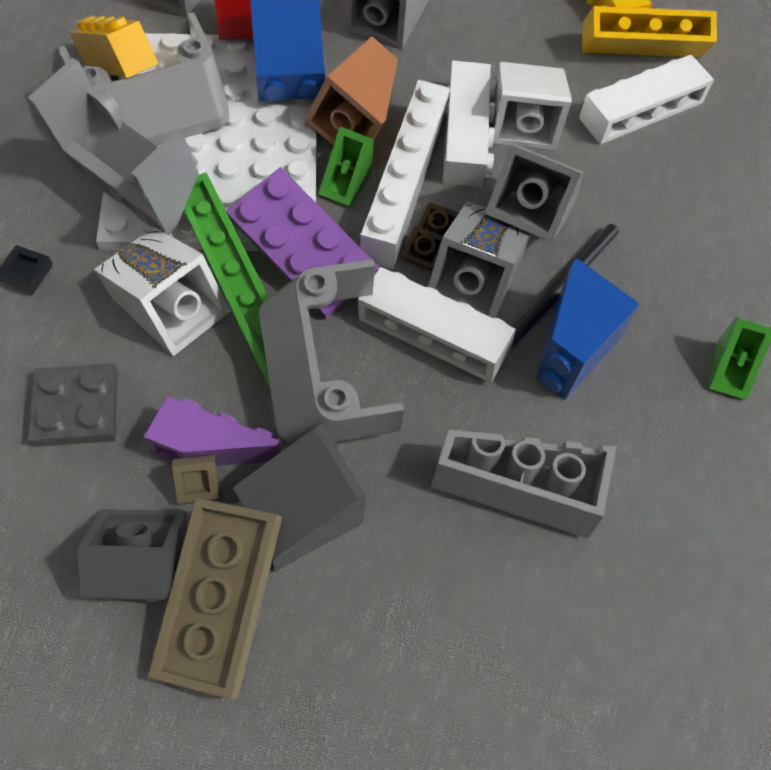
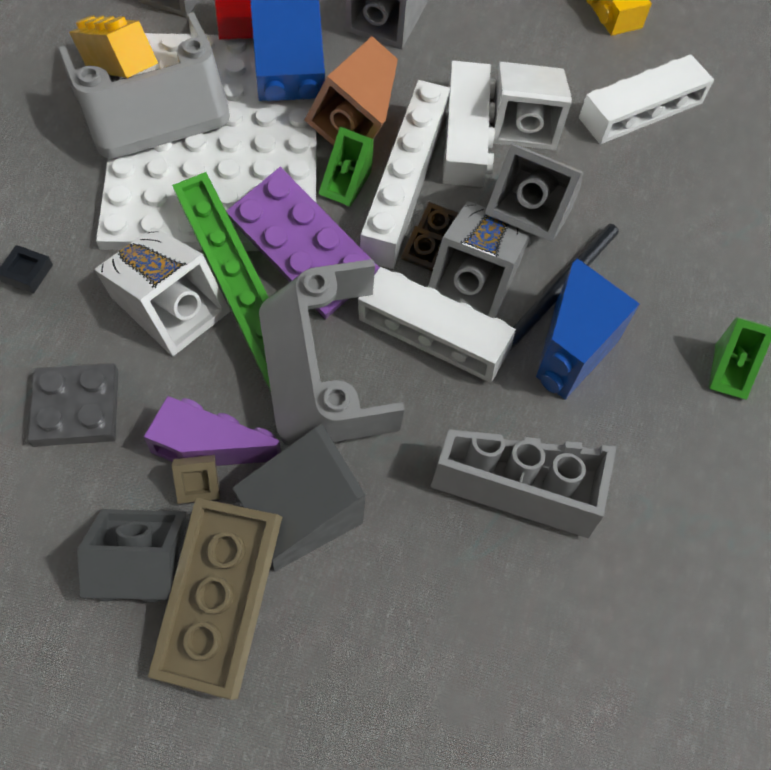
(112, 155): light grey windscreen -> none
(648, 31): yellow brick -> none

